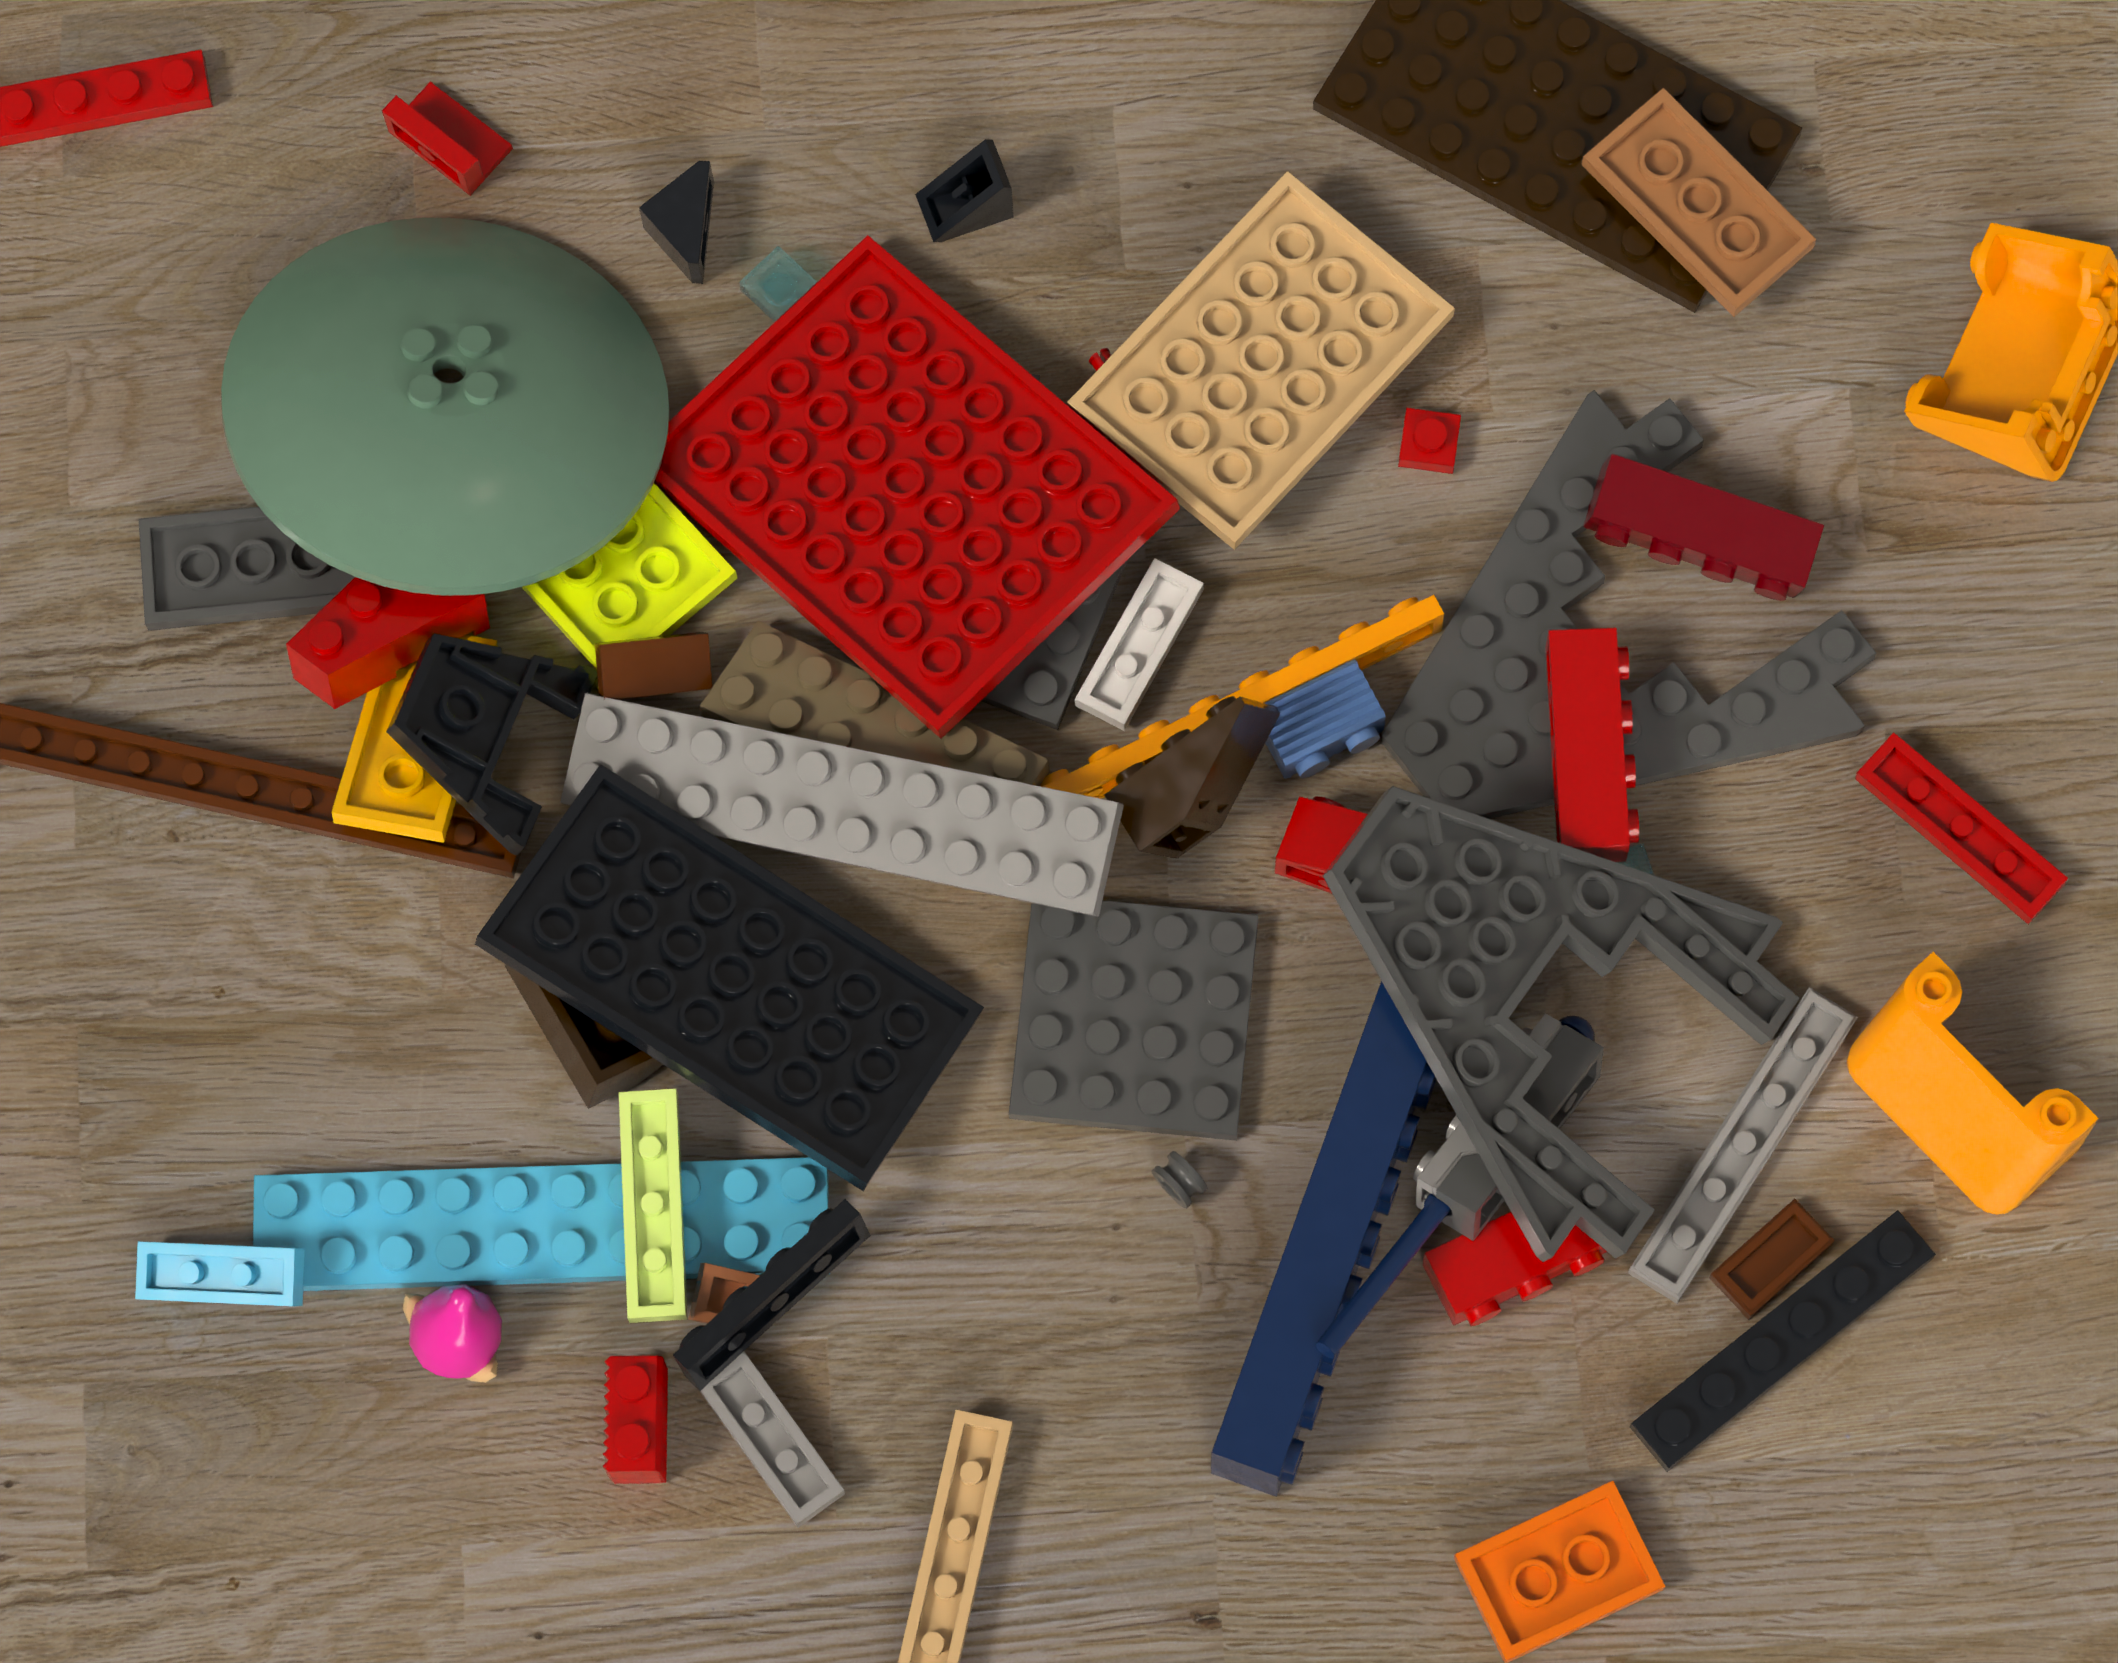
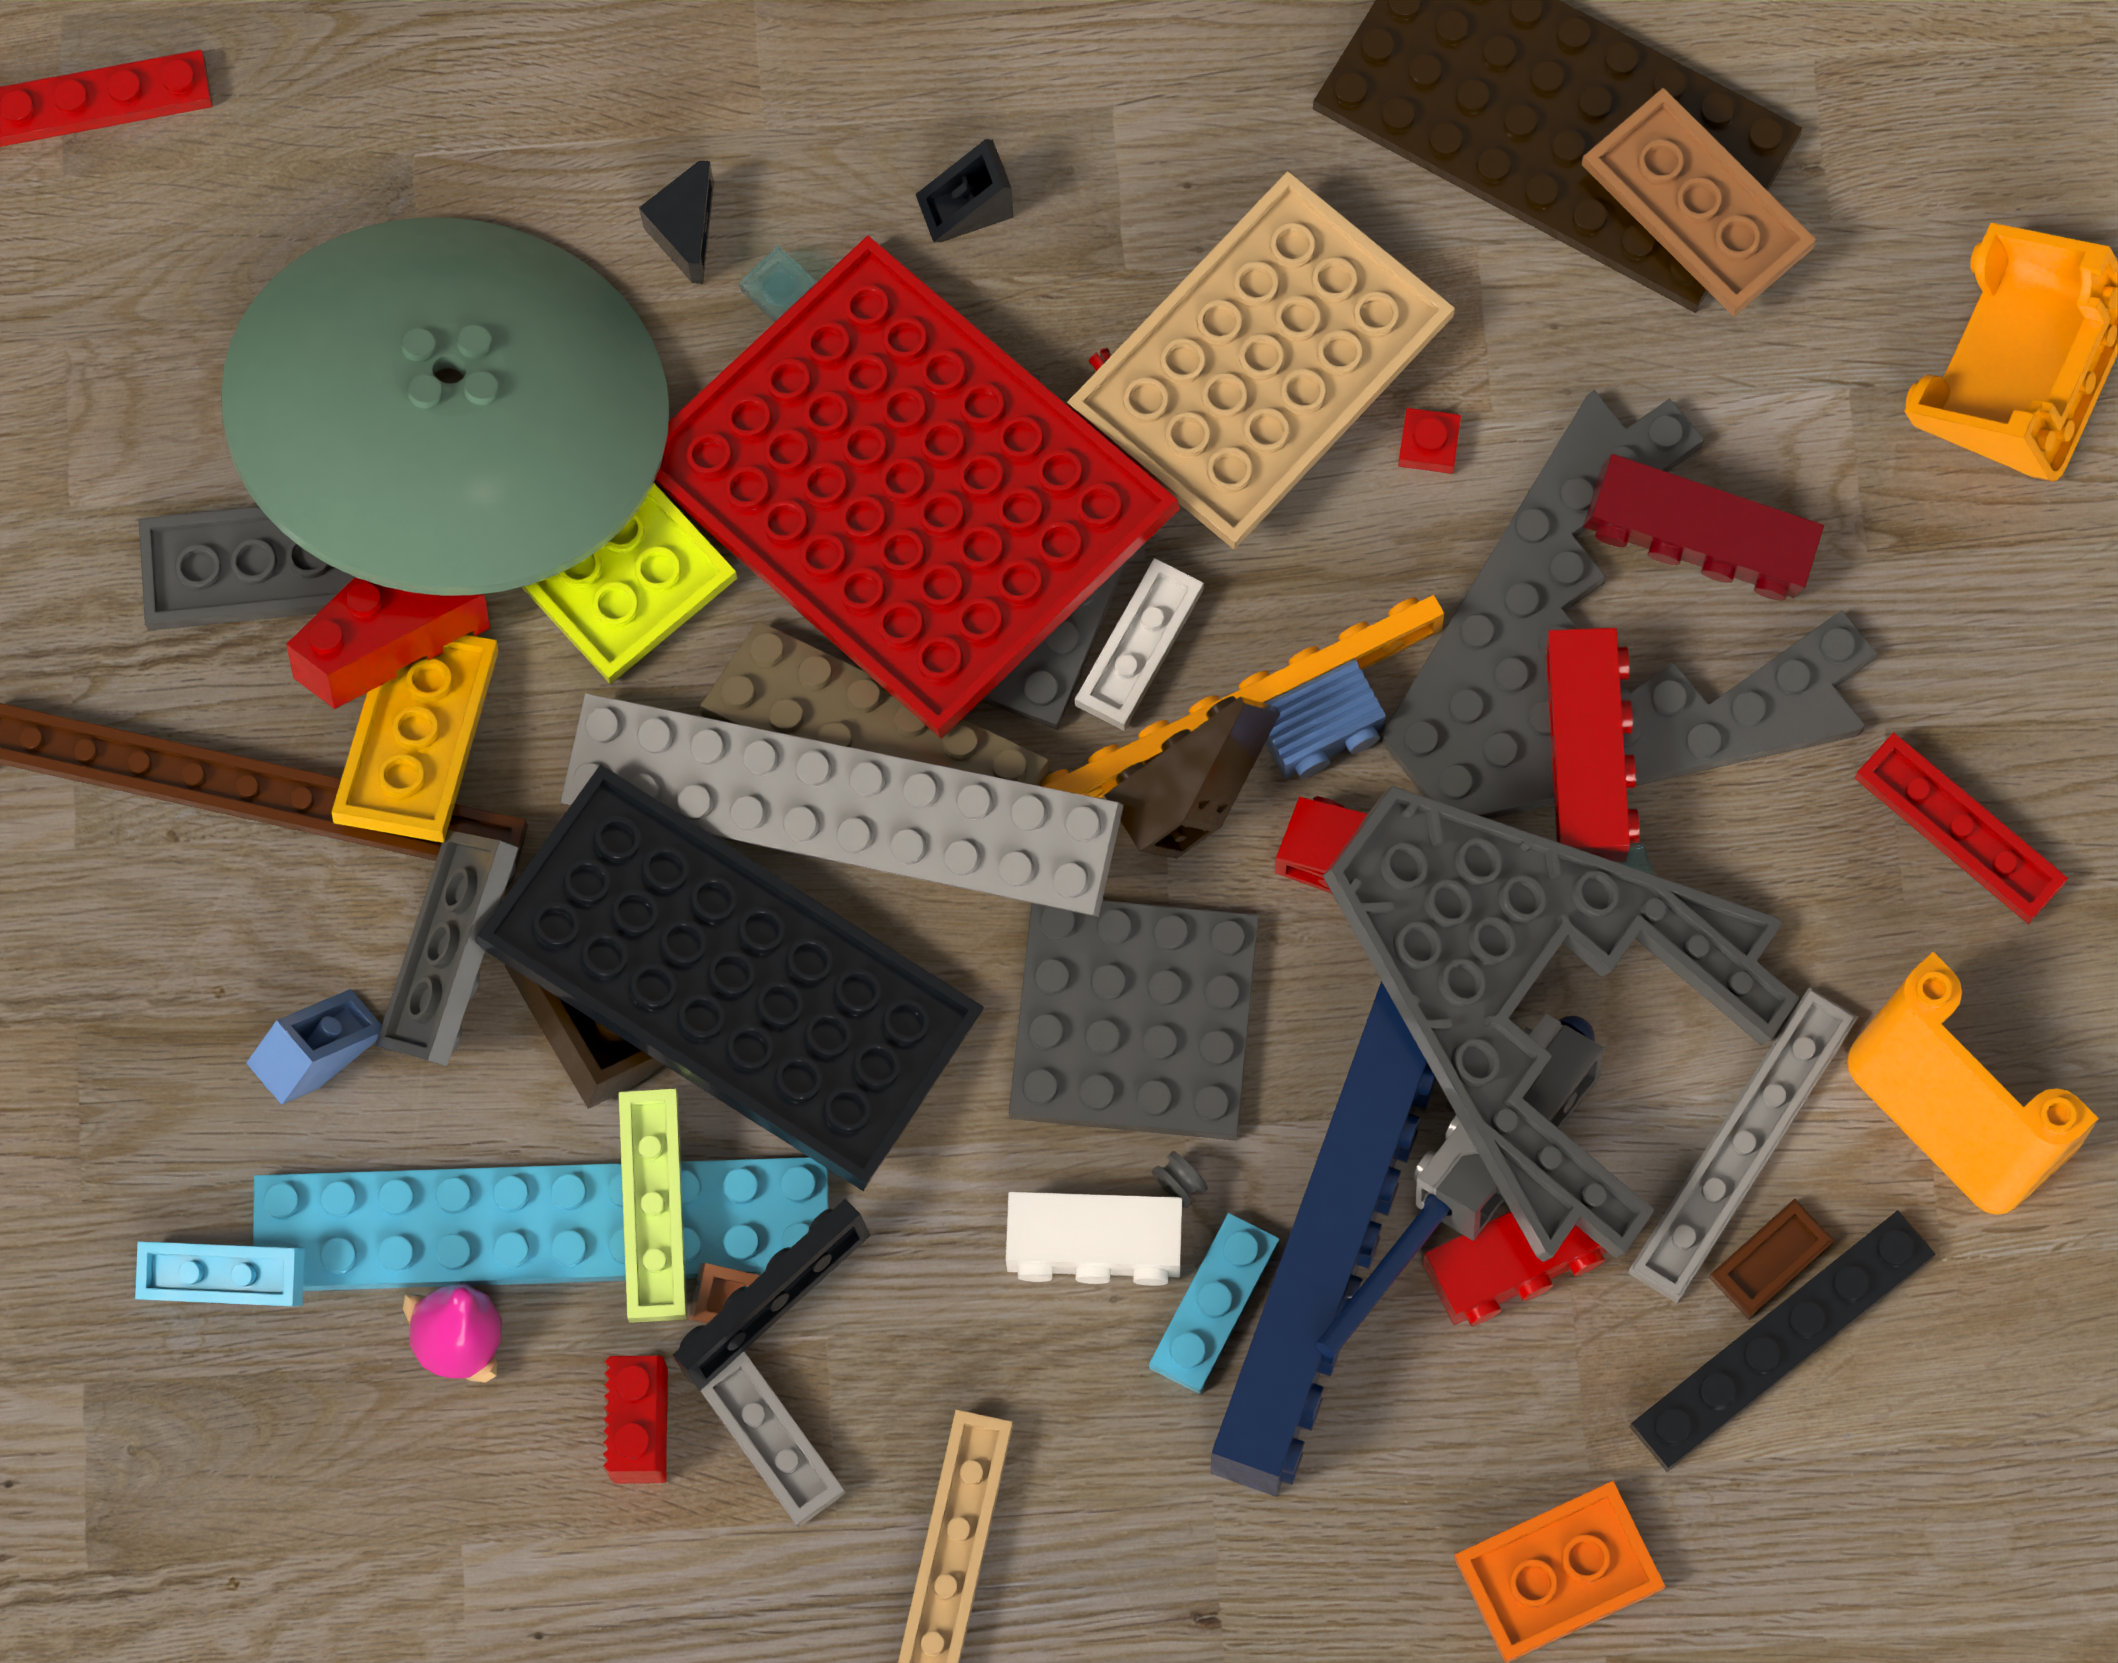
(313, 1045): none -> medium blue slope
(443, 953): none -> dark grey plate
(447, 136): red panel -> none
(461, 714): black wing -> none
(653, 665): reddish brown tile -> none
(1094, 1237): none -> white brick
(1214, 1303): none -> medium azure plate

